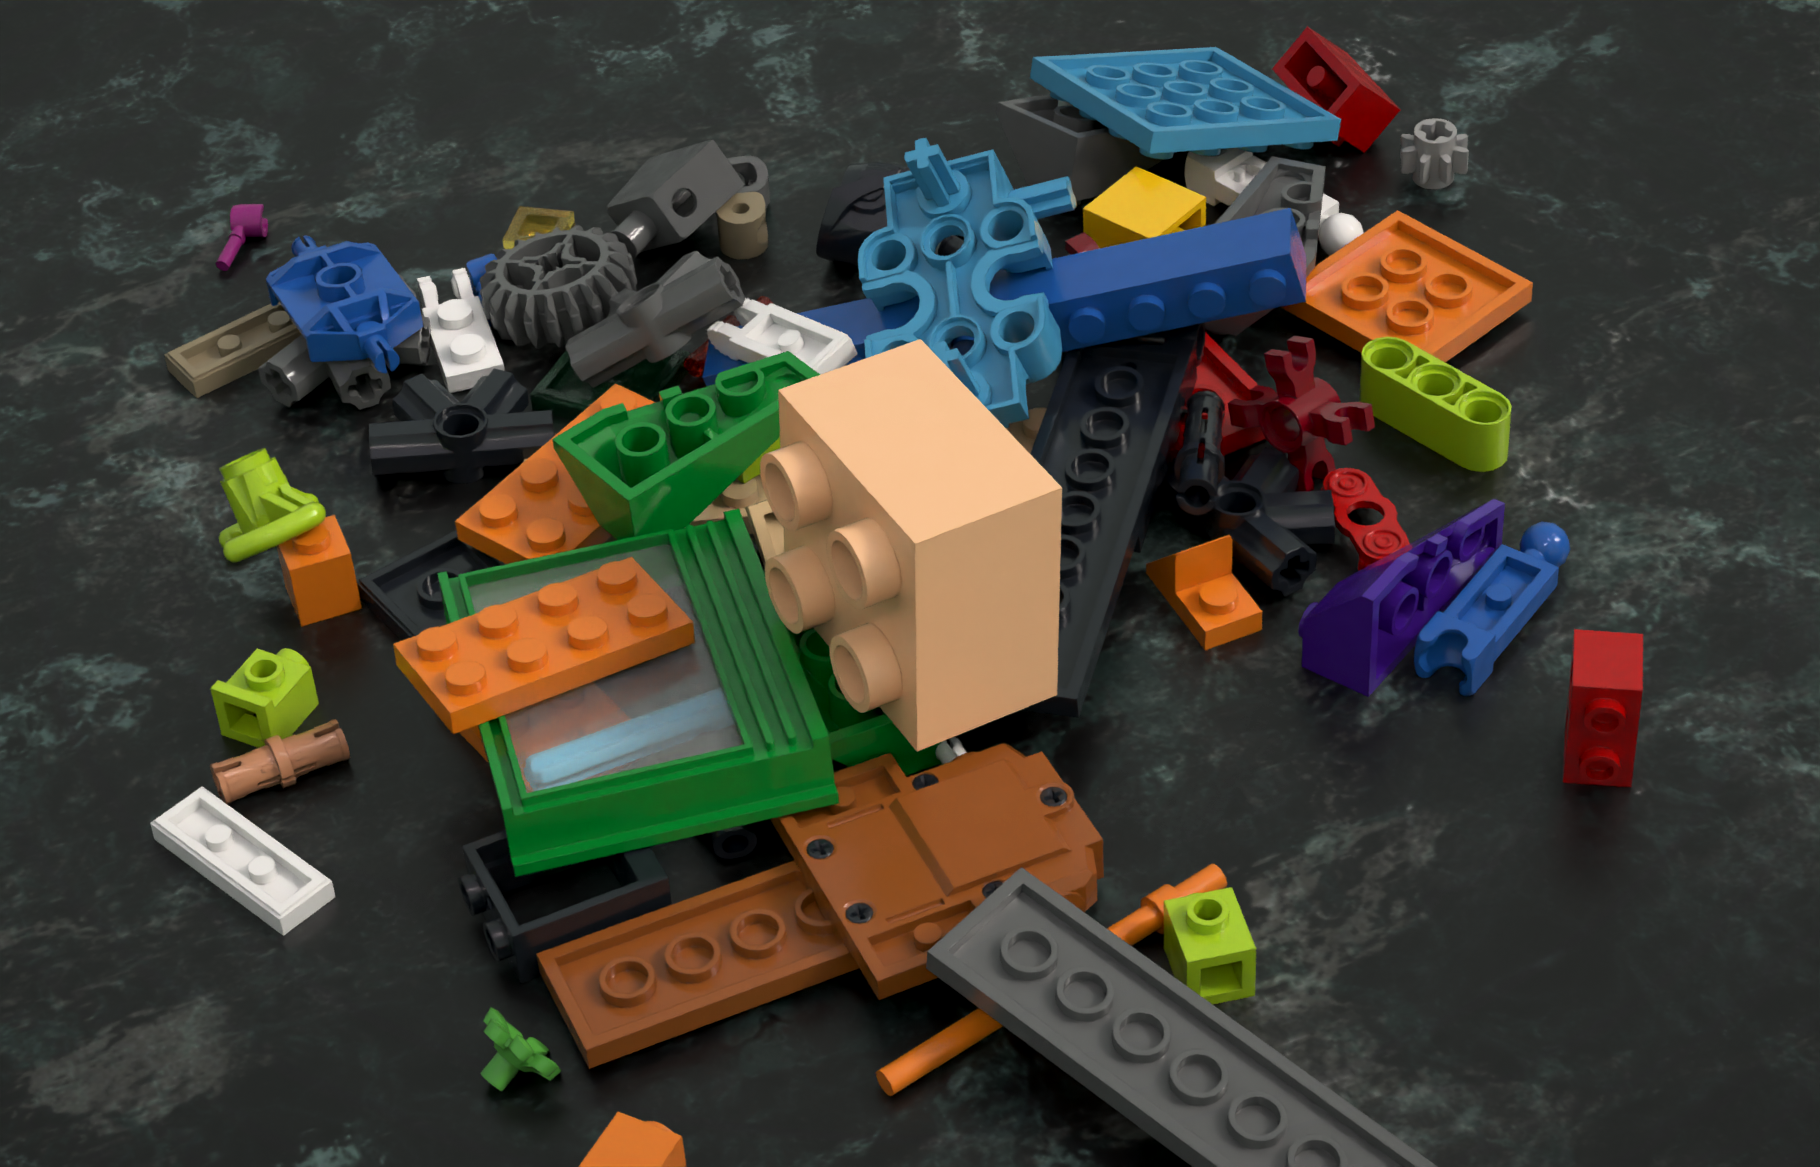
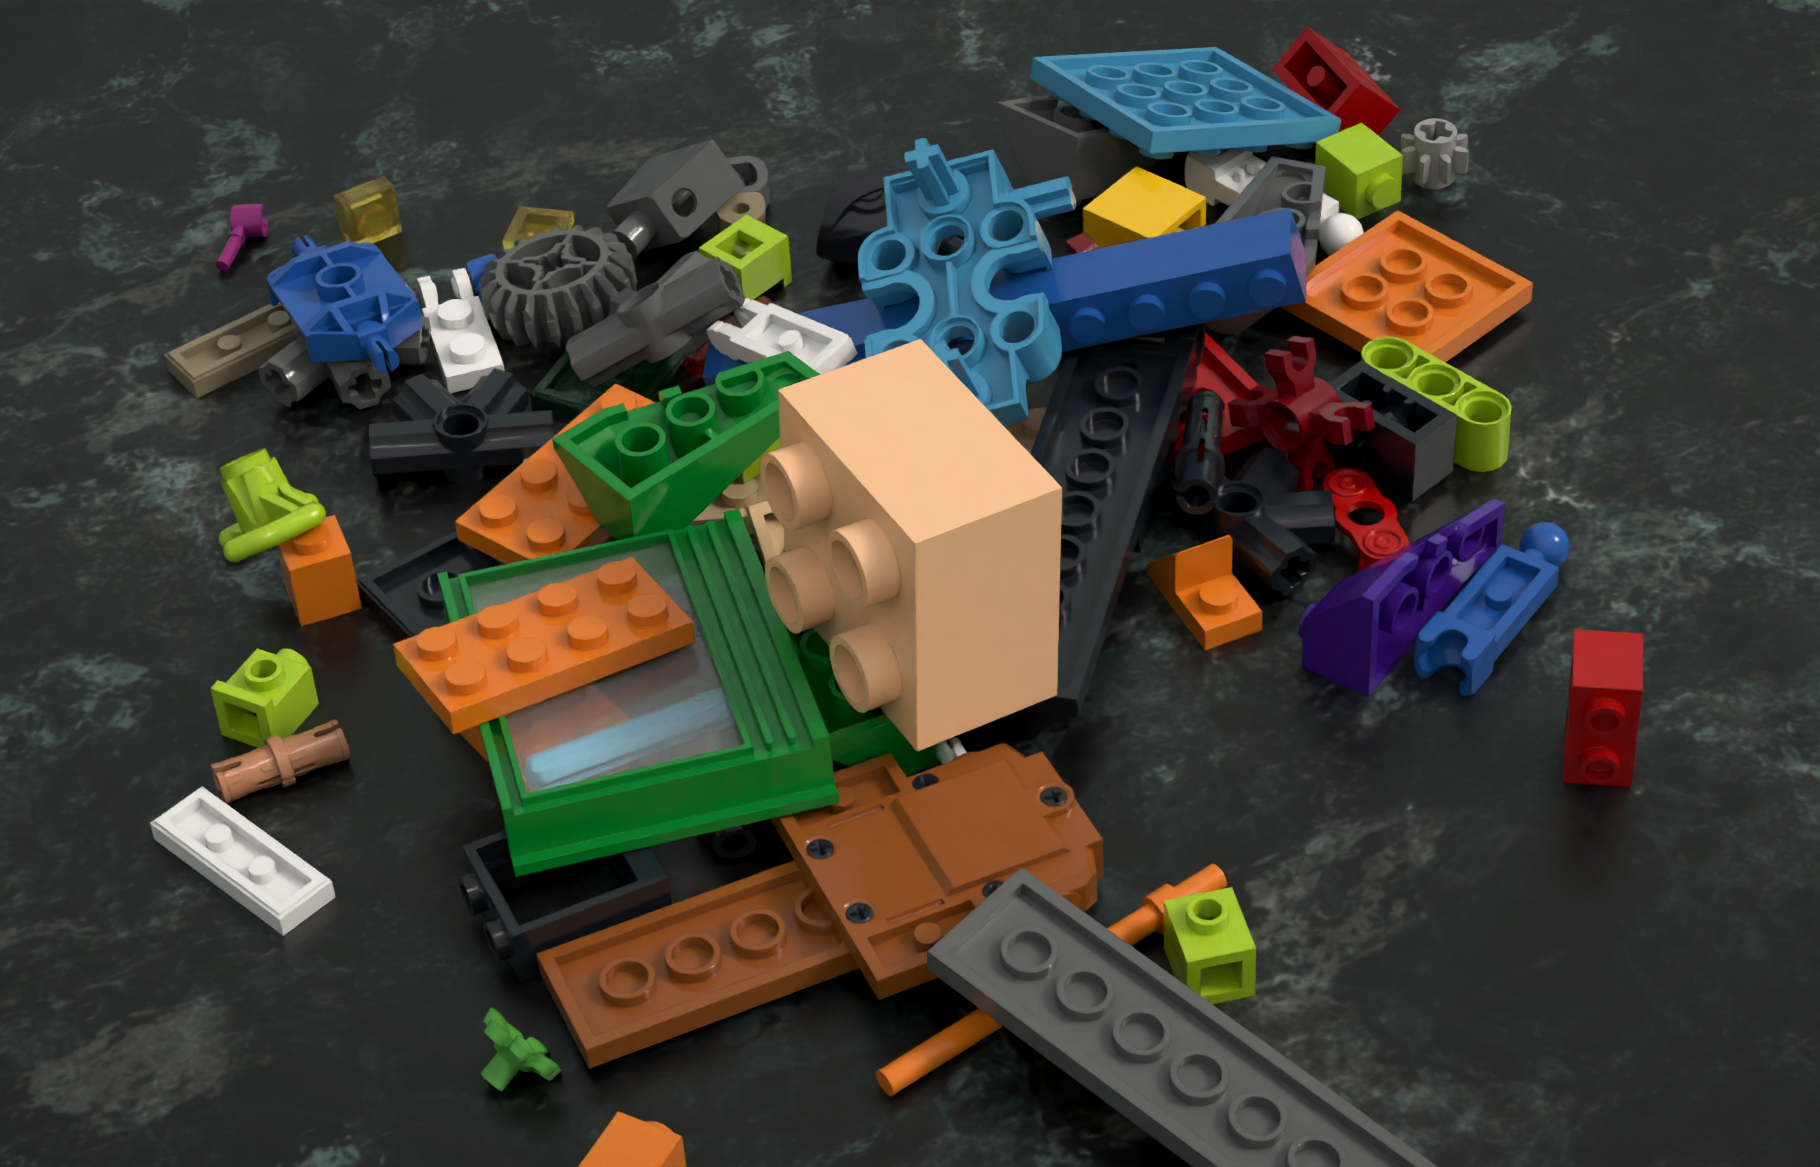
(368, 212): none -> clear yellow plate
(755, 254): none -> lime brick
(1360, 170): none -> lime brick
(1411, 434): none -> black brick

